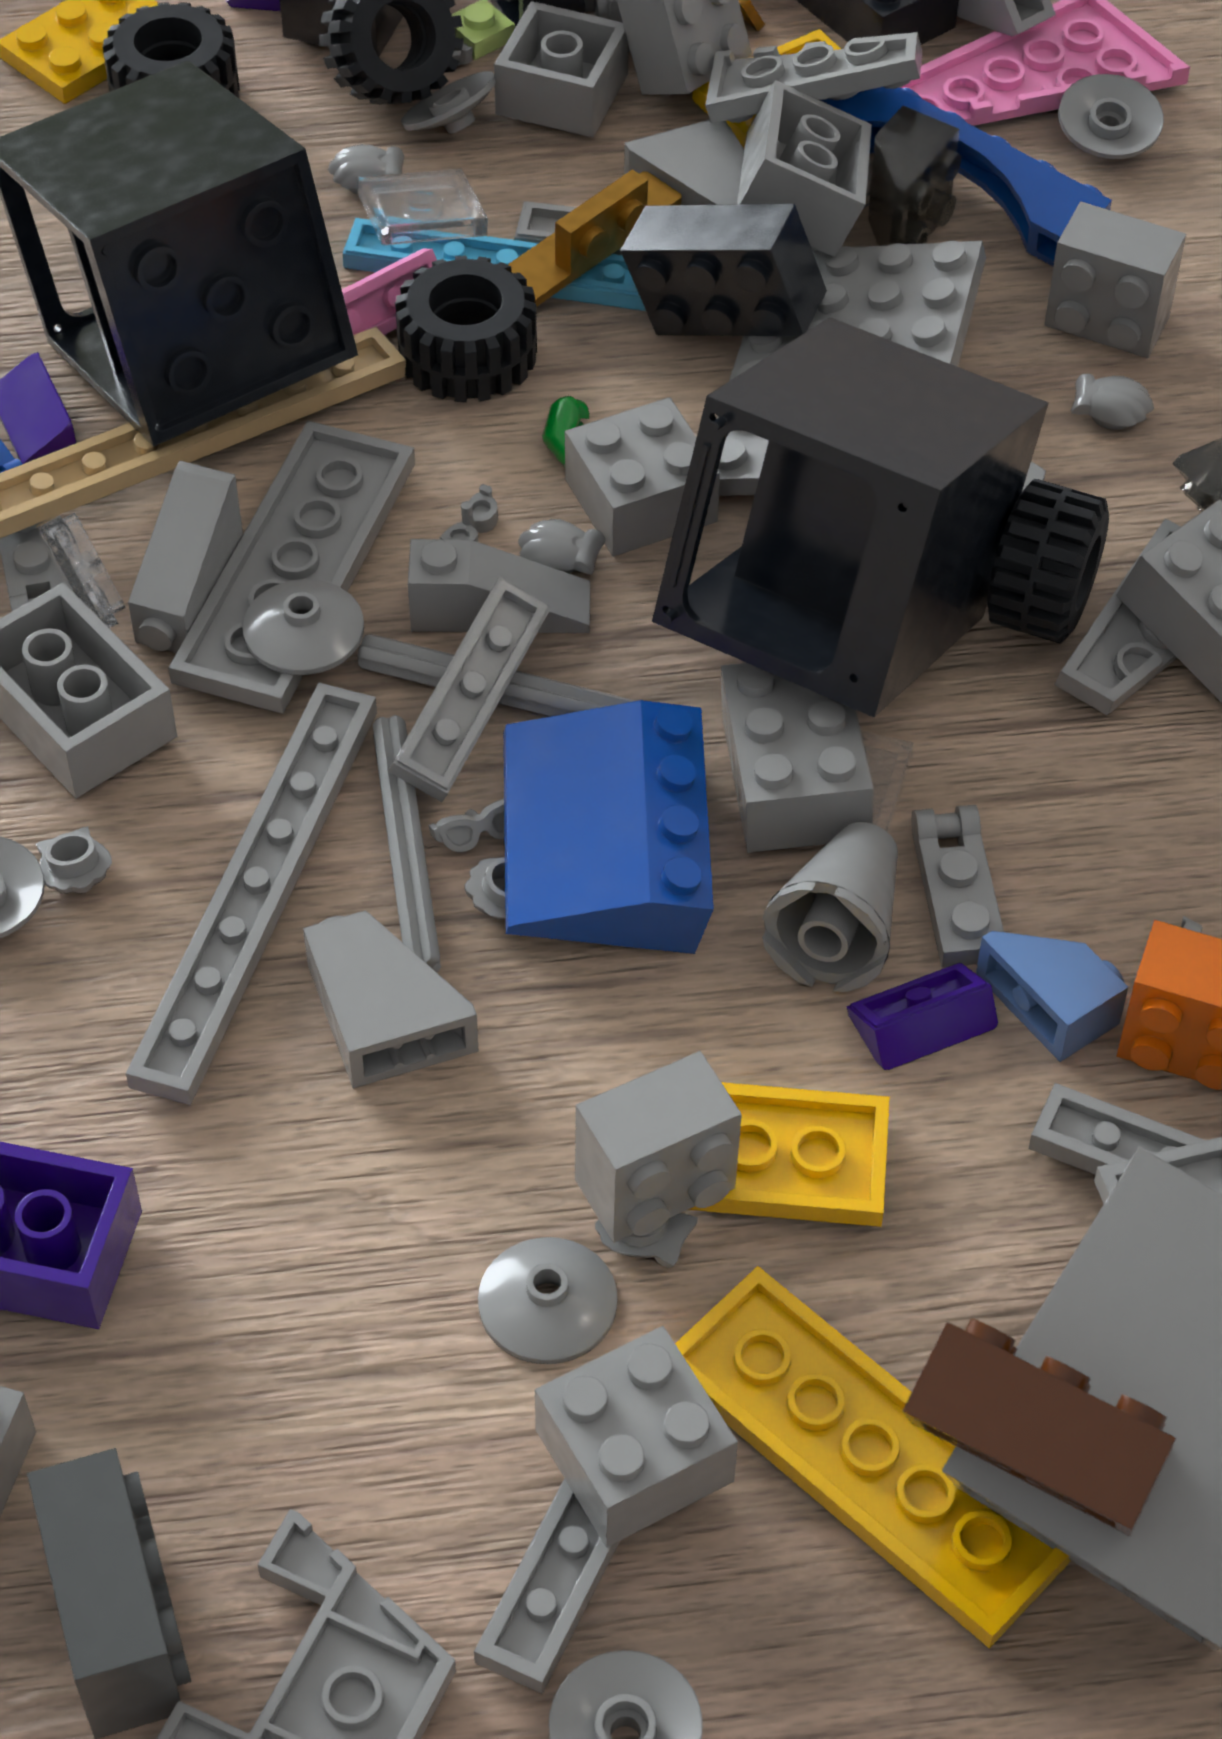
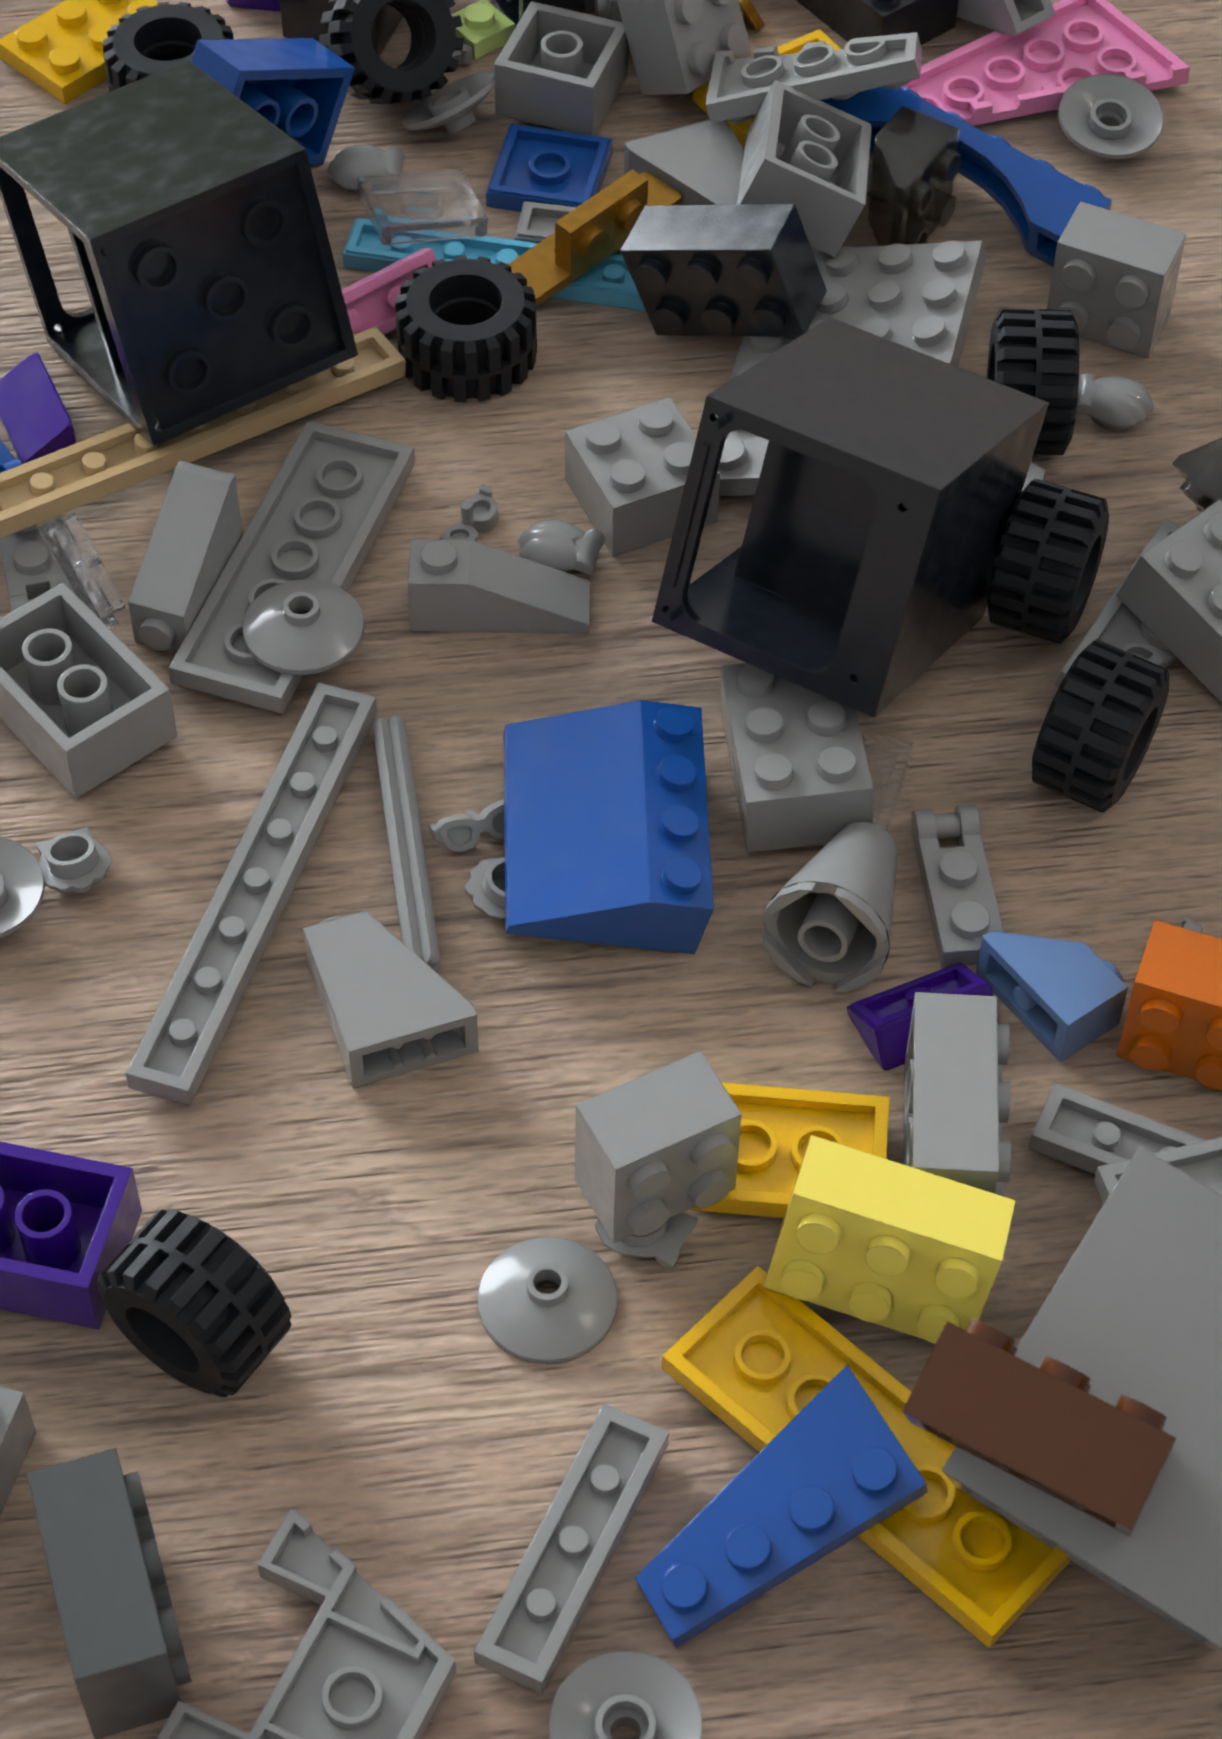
(194, 1302): none -> black tyre
(284, 80): none -> blue brick
(470, 689): light grey tile -> none
(523, 692): light grey axle -> none
(547, 168): none -> blue tile
(562, 416): green arm -> none
(635, 1435): light grey brick -> none
(791, 1505): none -> blue wing
(888, 1242): none -> light yellow brick
(957, 1090): none -> light grey brick
(1040, 357): none -> black tyre
(1100, 725): none -> black tyre

